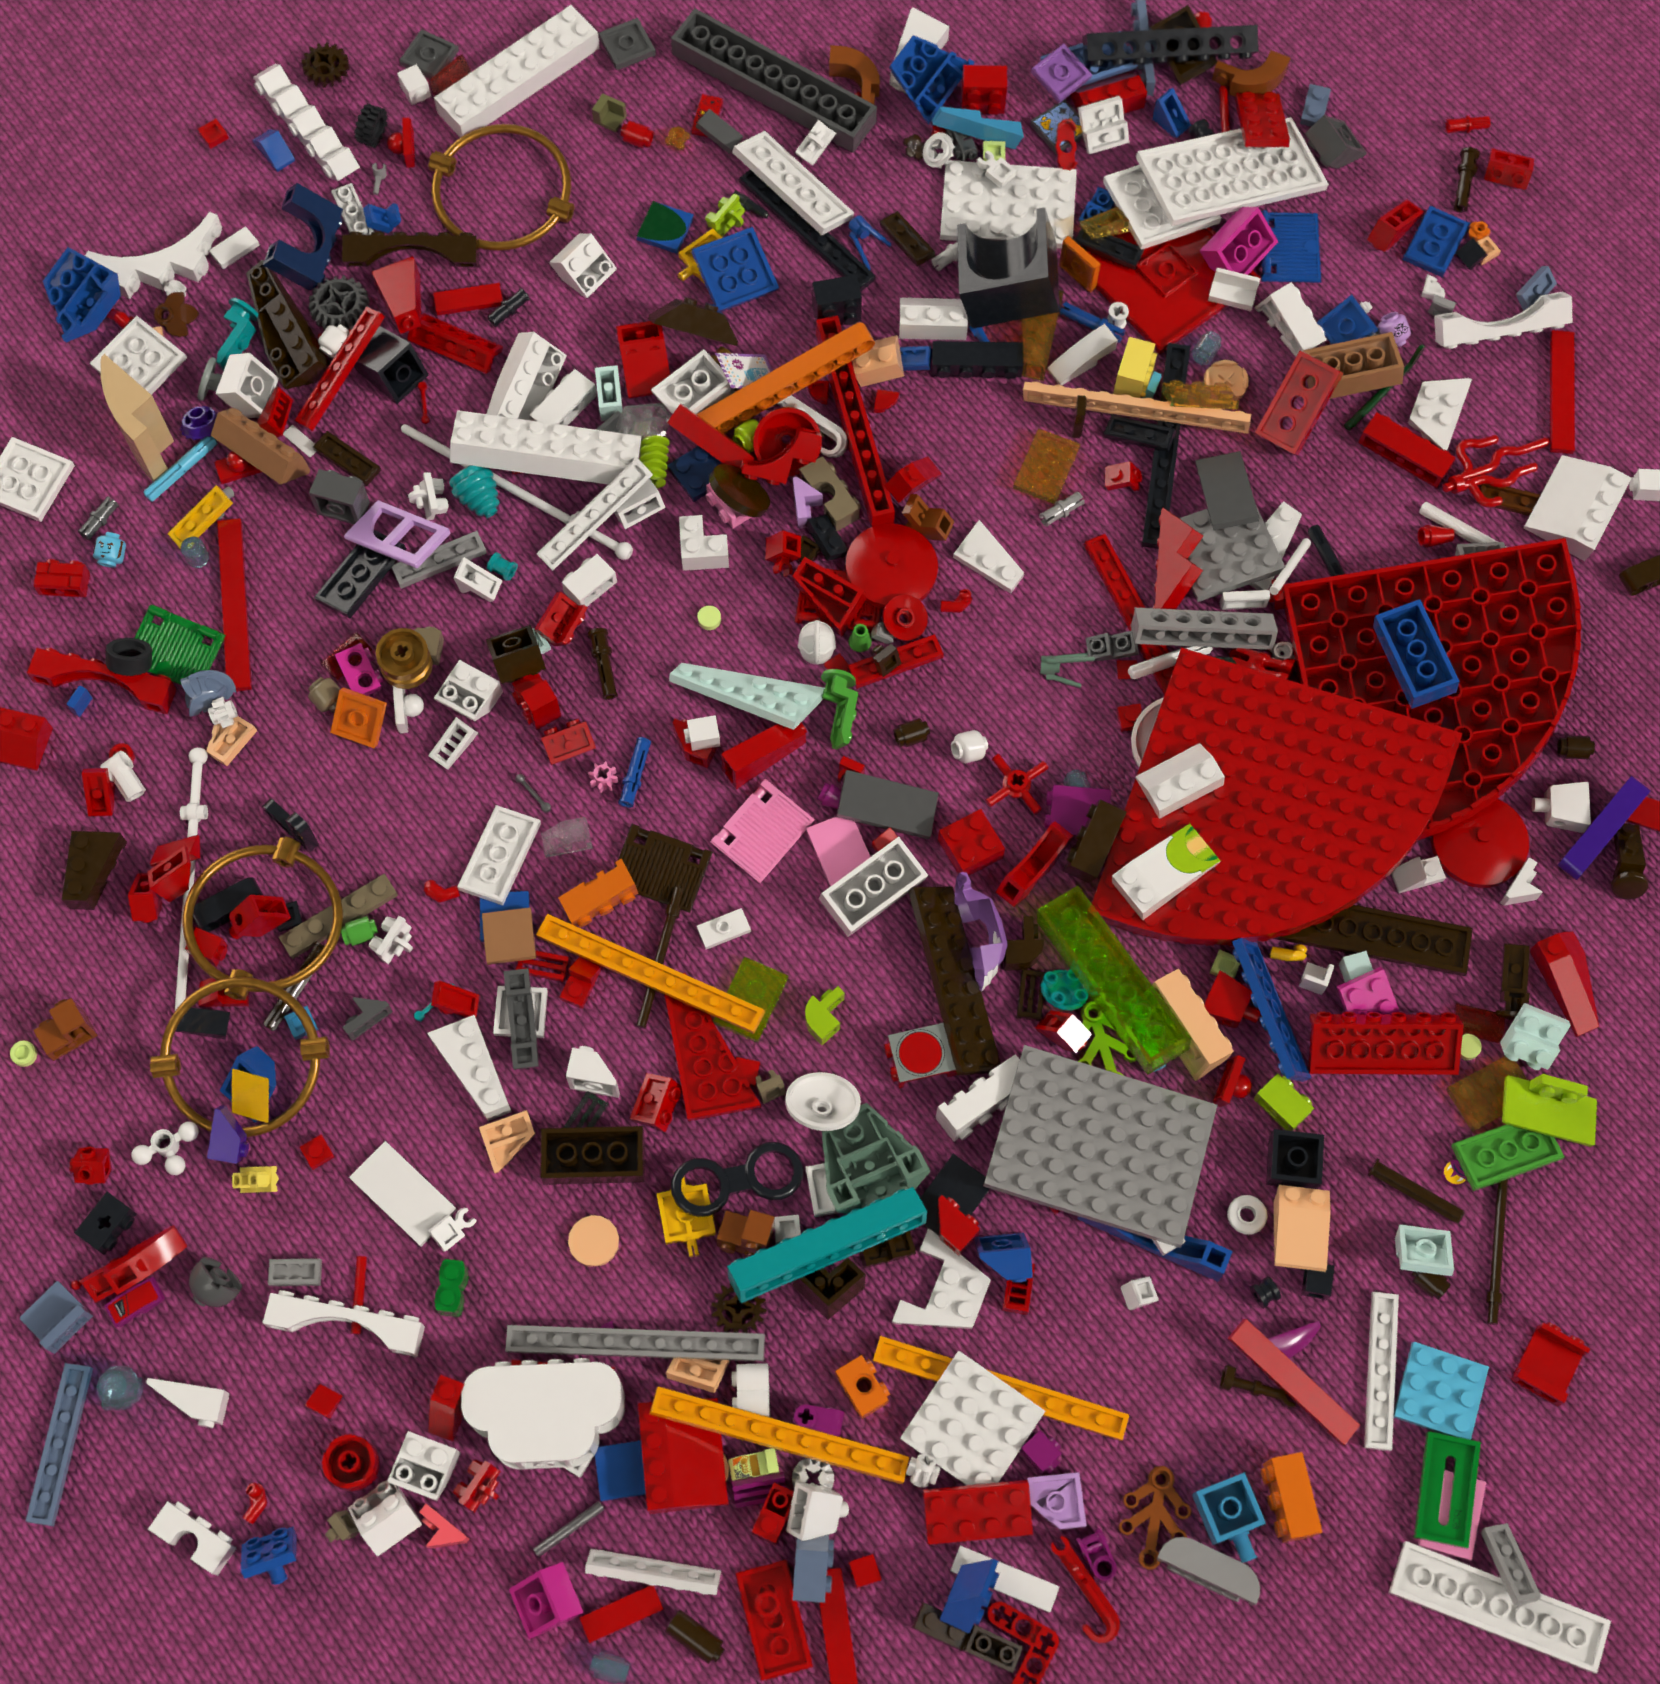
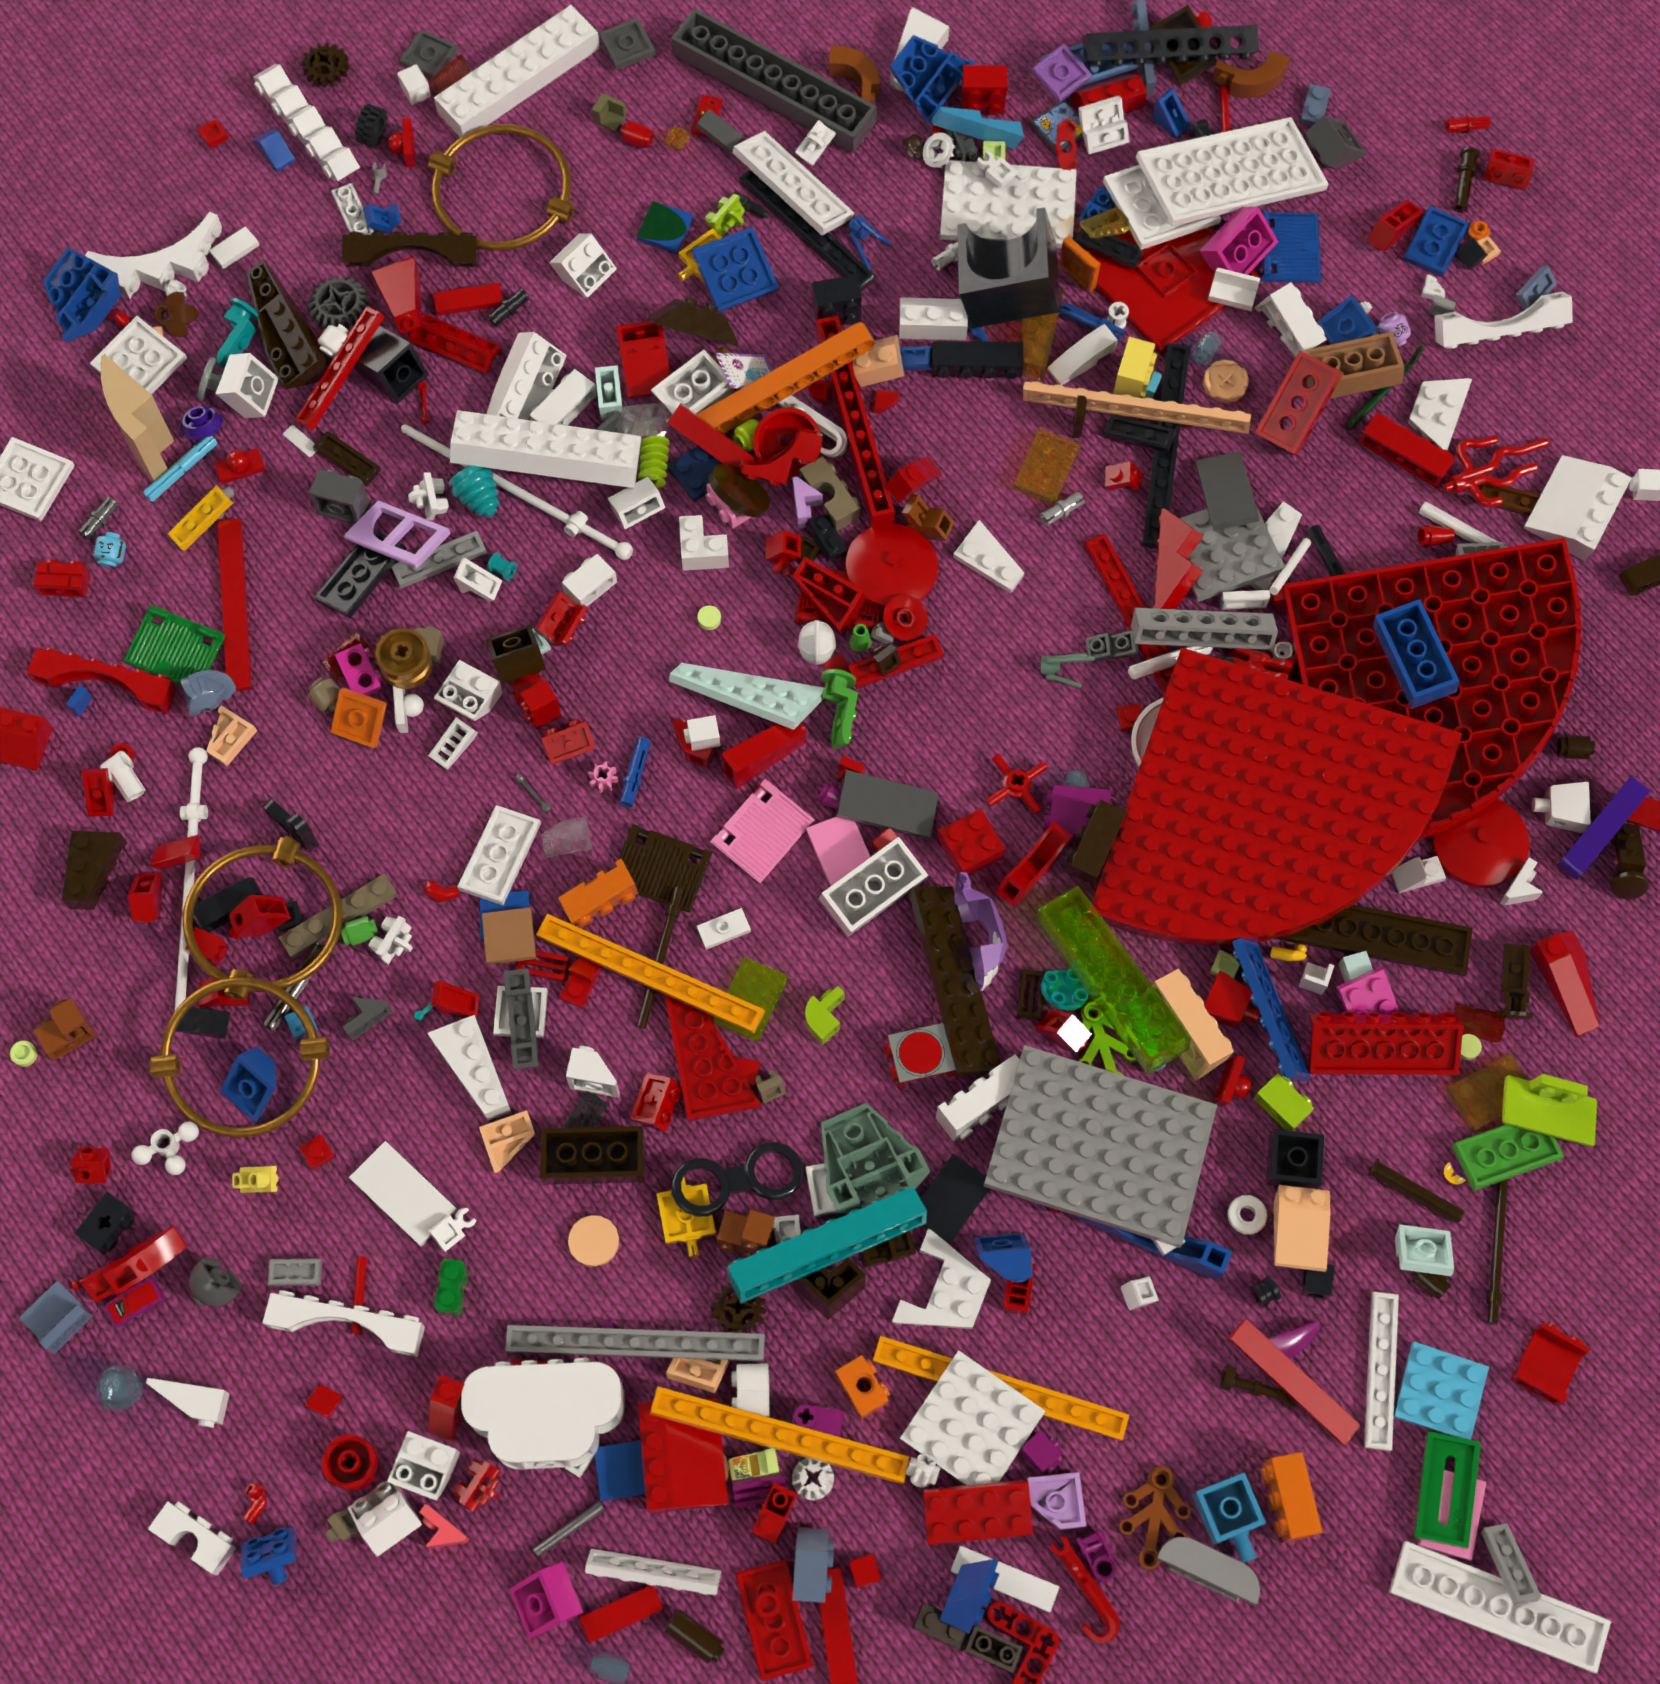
(59, 1445): sand blue plate -> none
(138, 659): black tyre -> none
(171, 875): red slope -> none
(194, 552): clear light blue brick -> none
(222, 712): white gear -> none
(227, 1138): dark purple slope -> none
(250, 1095): yellow sticker -> none
(258, 446): medium nougat slope -> none
(269, 412): red slope -> none
(323, 220): dark blue arch -> none
(594, 513): white tile -> none
(602, 653): dark brown pin -> none
(815, 1511): white torso -> none
(822, 1101): white dish -> none
(907, 238): dark brown tile -> none
(911, 733): dark brown brick -> none
(954, 1227): red slope -> none
(959, 604): red arm -> none
(969, 746): white head -> none
(1024, 952): dark brown brick -> none
(1122, 668): red sticker -> none
(1164, 871): white slope -> none
(1180, 780): white slope -> none
(1200, 395): clear yellow plate -> none
(1262, 119): red plate -> none
(1534, 1037): light aqua plate -> none
(1562, 392): red tile -> none

